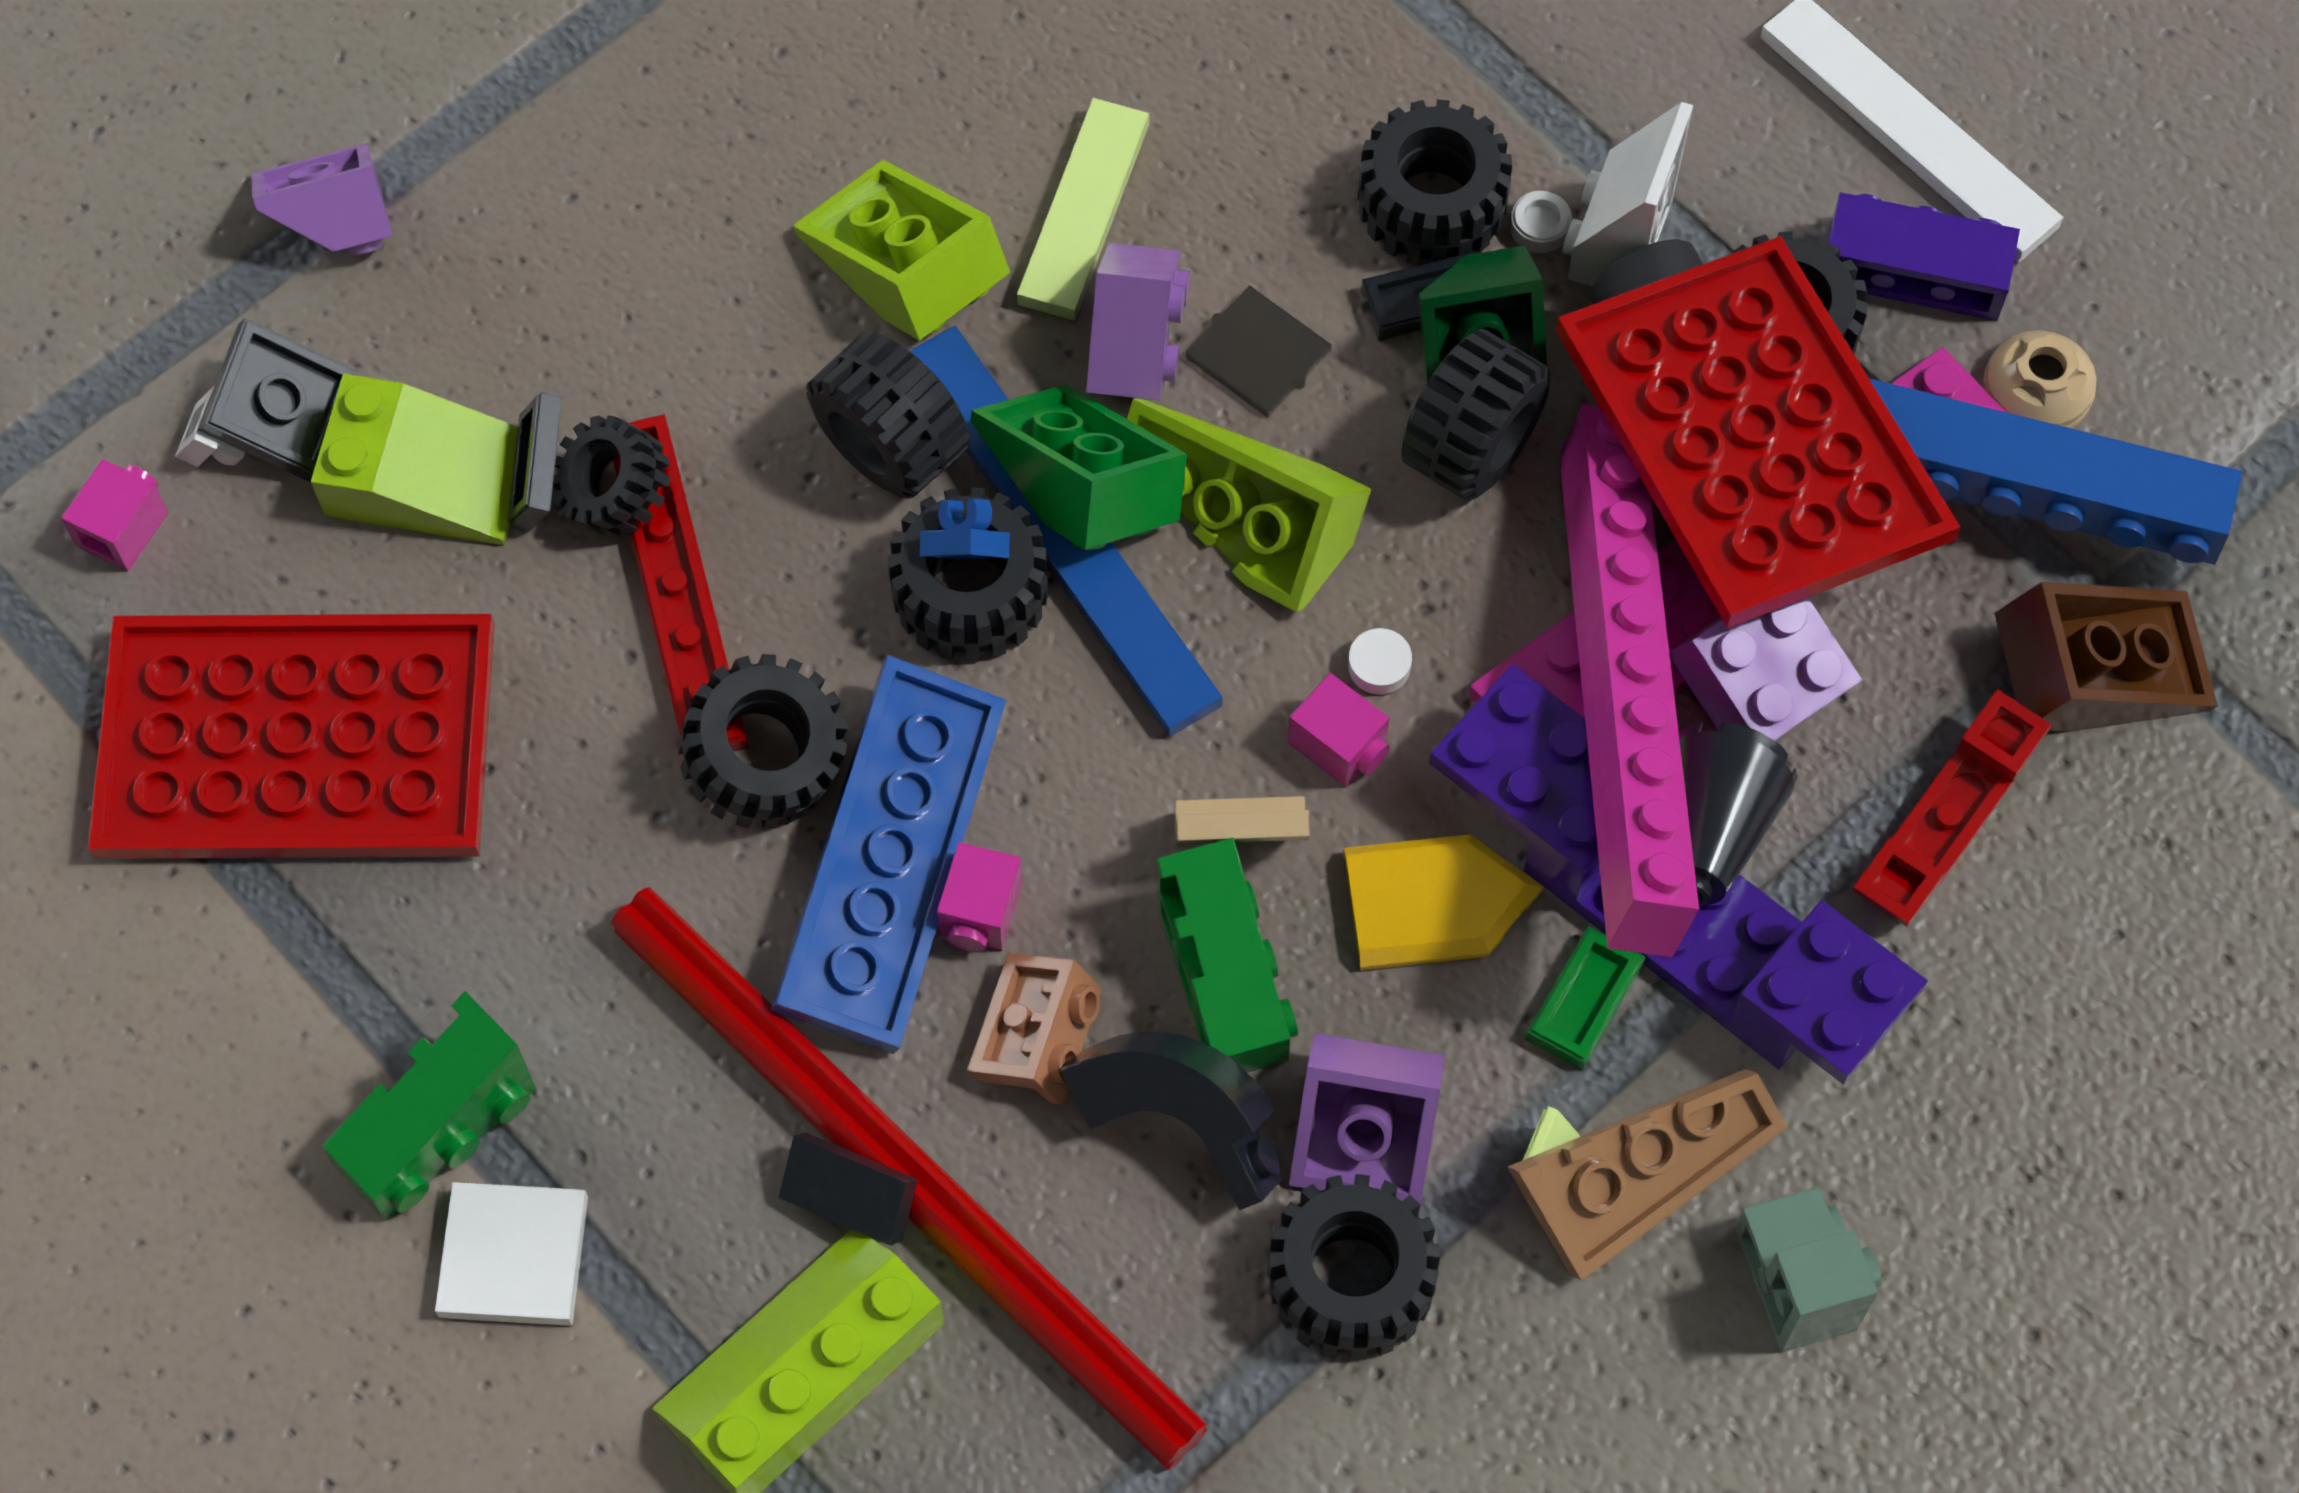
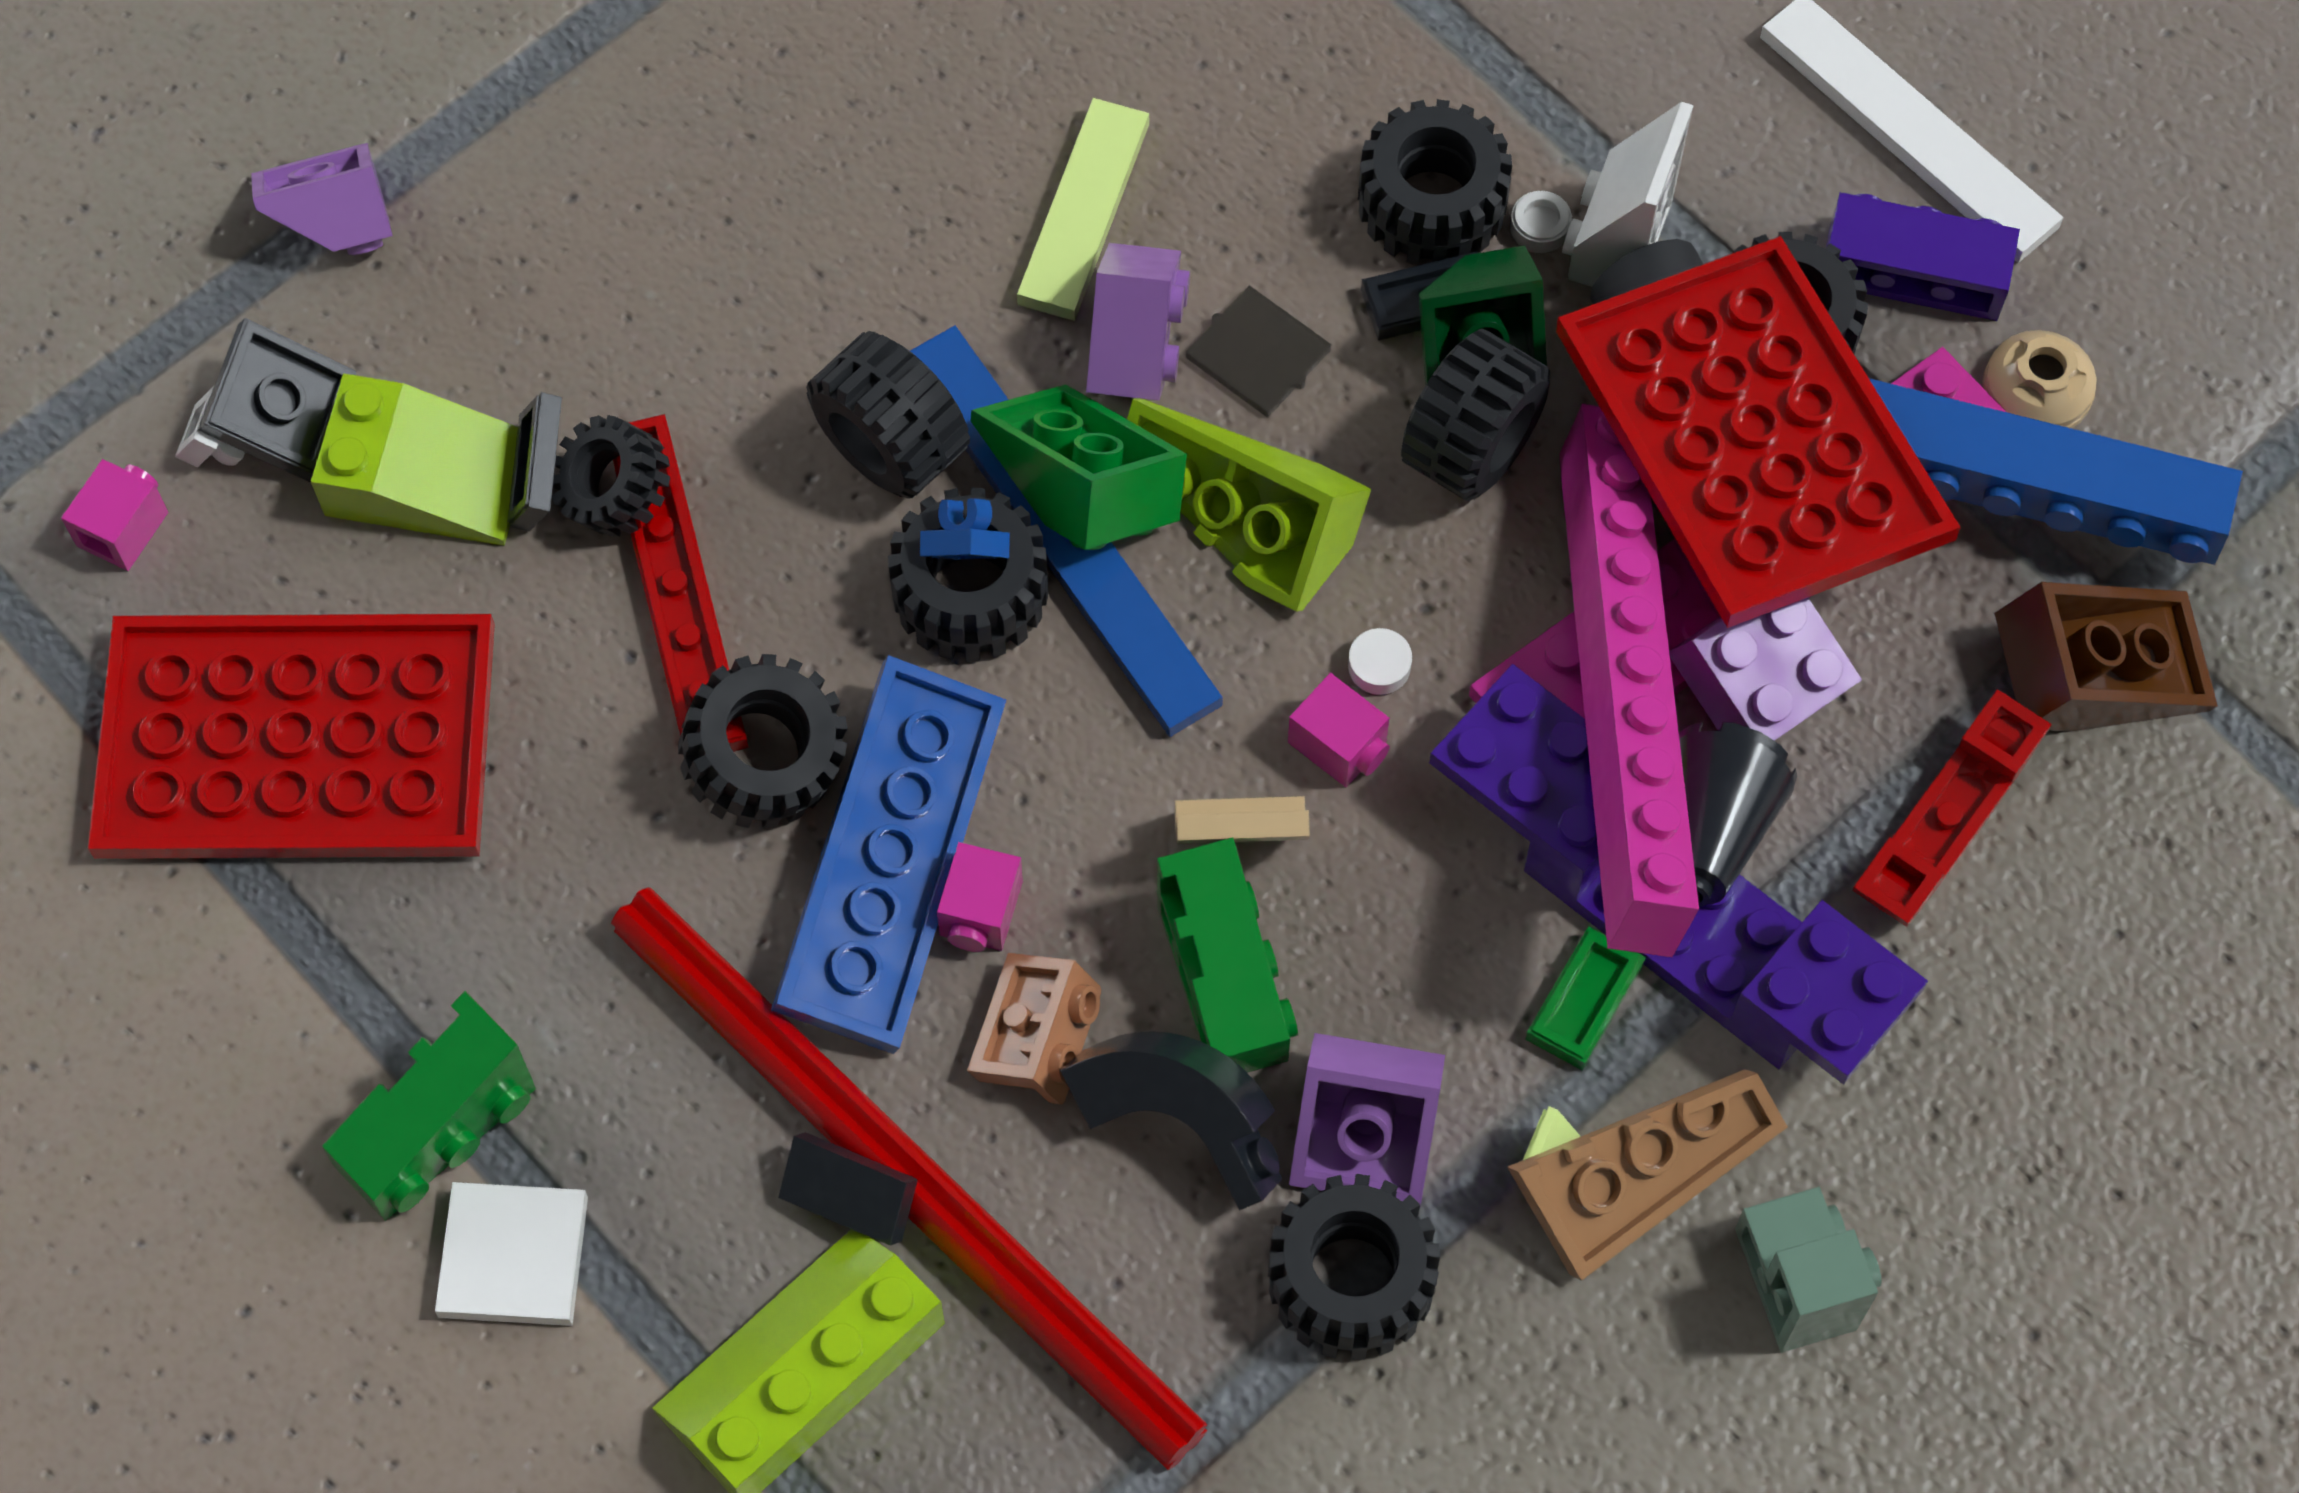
(906, 247): lime slope -> none
(1432, 900): yellow tile -> none

